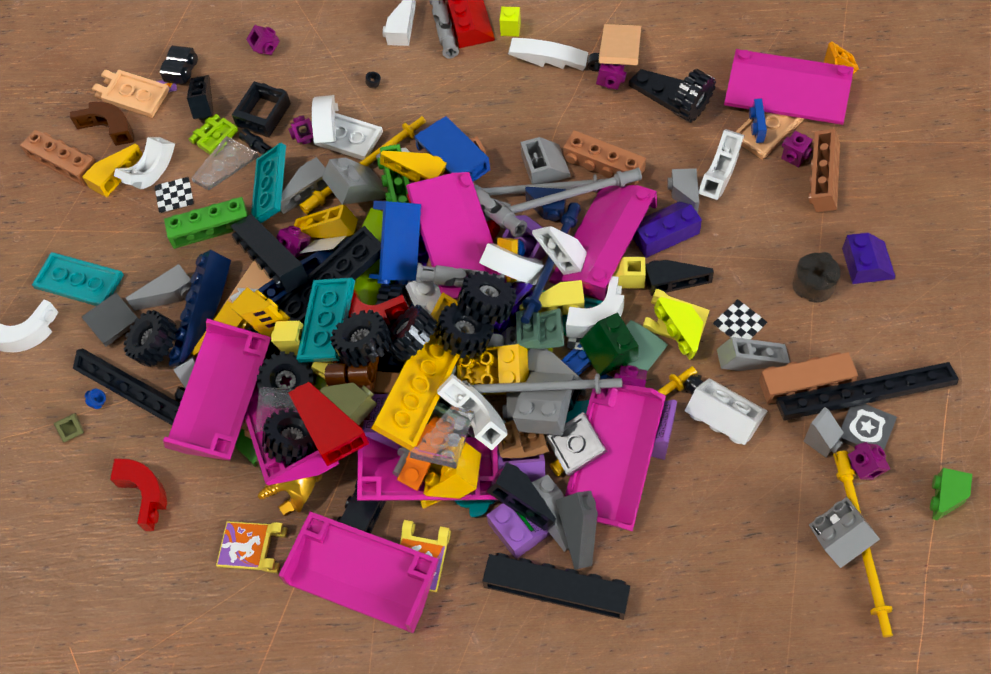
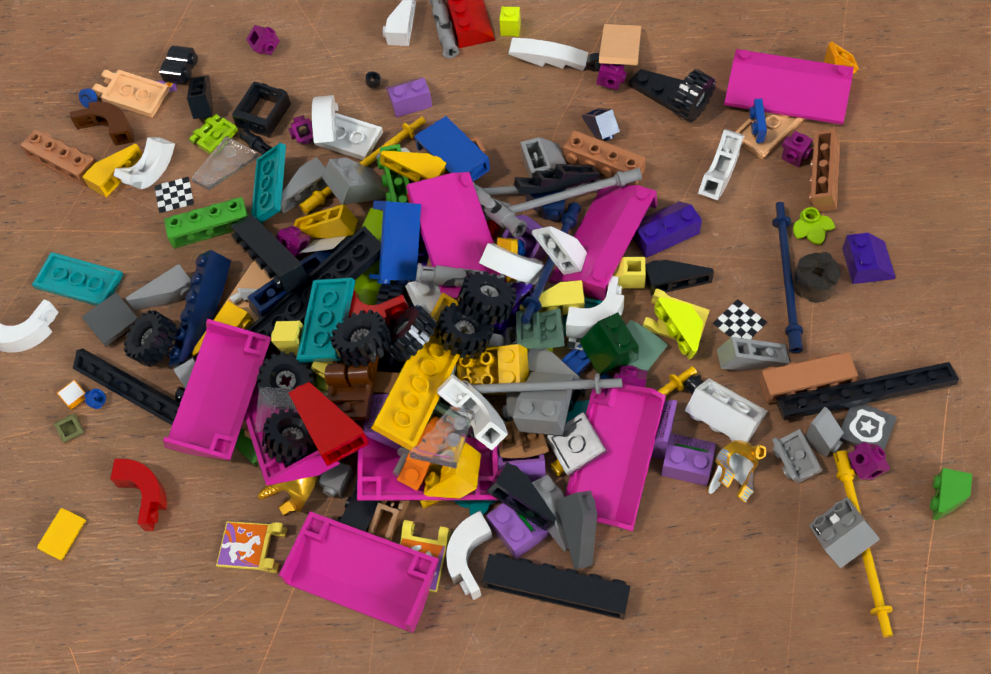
(61, 534): none -> yellow slope
(72, 394): none -> white tile
(87, 95): none -> blue tile
(257, 312): yellow slope -> none
(336, 480): none -> light grey brick
(351, 400): olive slope -> none
(387, 518): none -> medium nougat slope
(409, 96): none -> medium lavender slope
(463, 541): none -> white arch
(561, 178): none -> black slope
(601, 123): none -> slope
(684, 186): light grey slope -> none
(688, 459): none -> medium lavender slope
(736, 462): none -> piece
(793, 330): none -> dark blue bar
(797, 456): none -> light grey bracket
(812, 228): none -> lime plate

